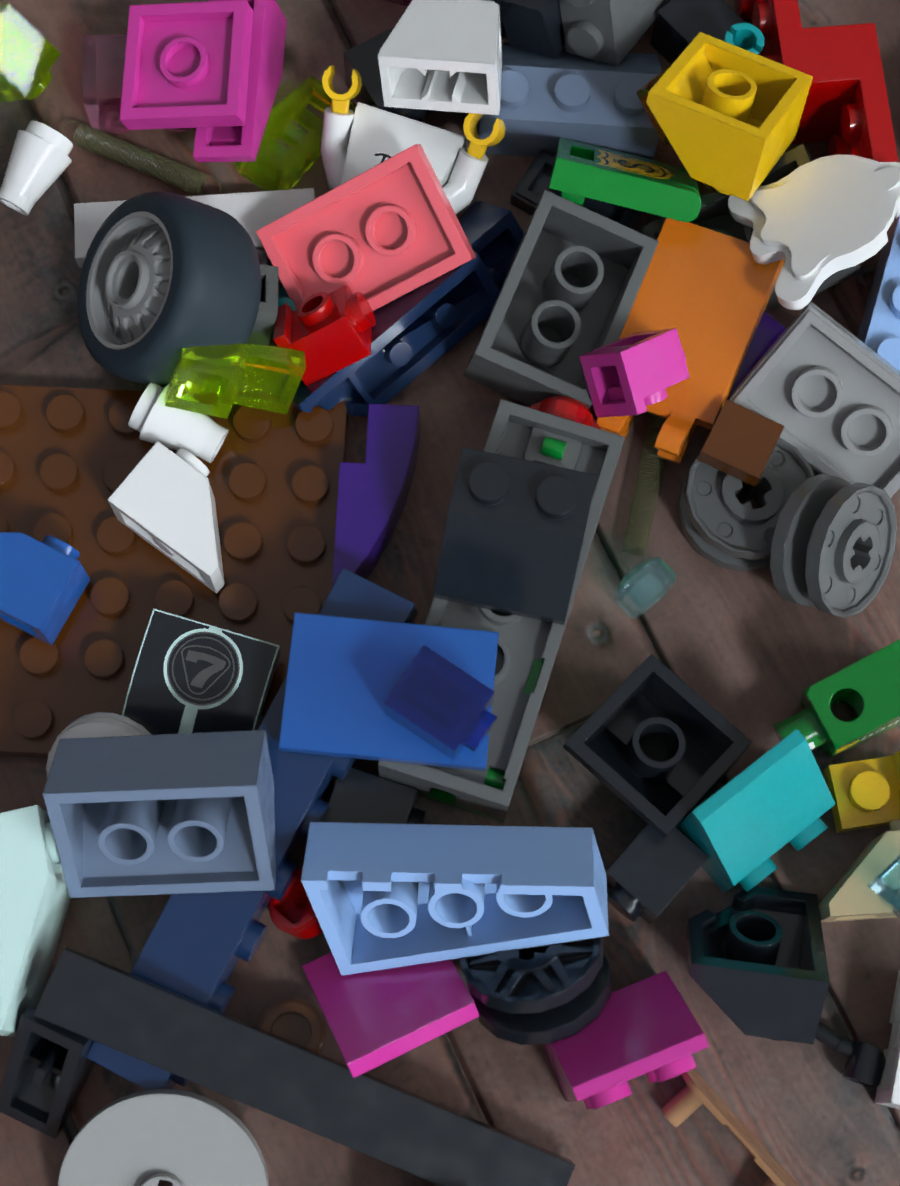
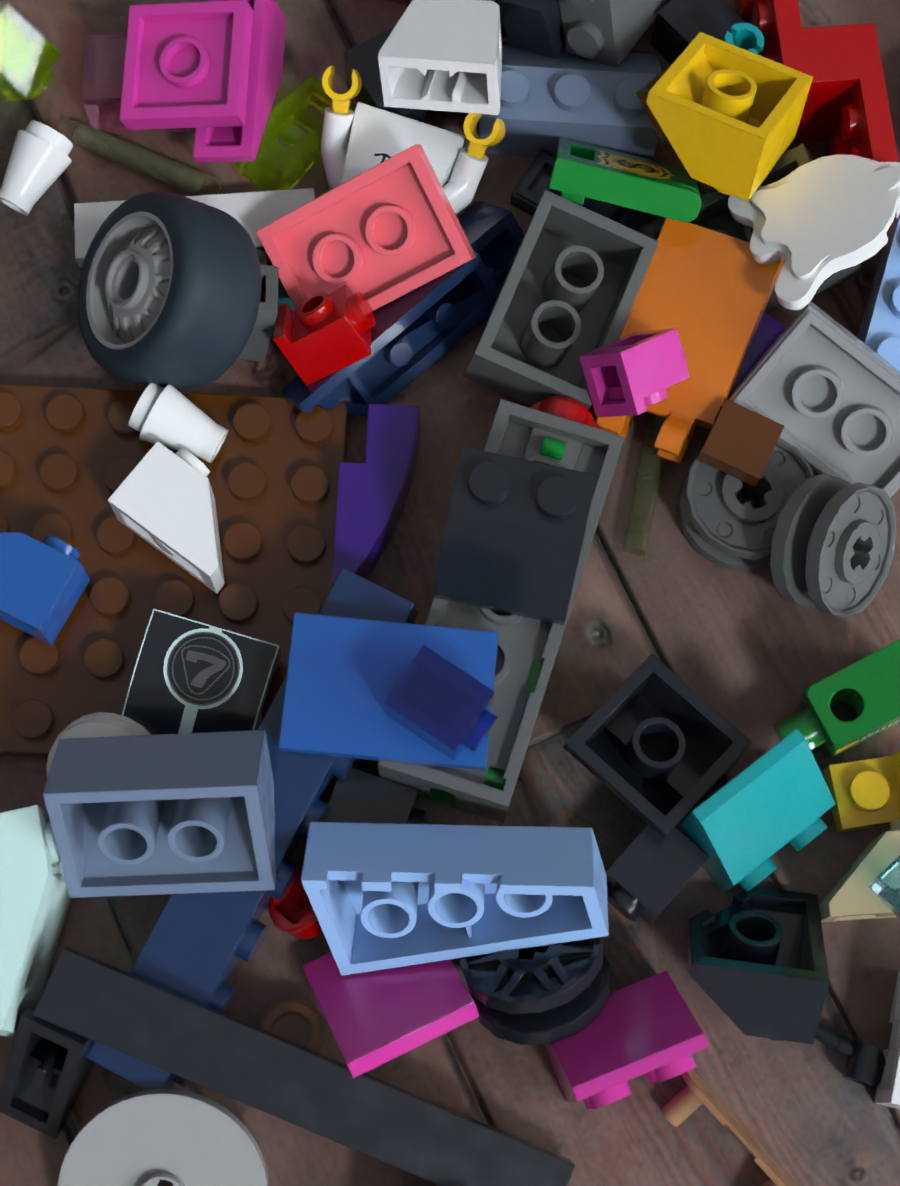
(241, 374): clear neon green slope -> none
(644, 586): clear light blue tile -> none

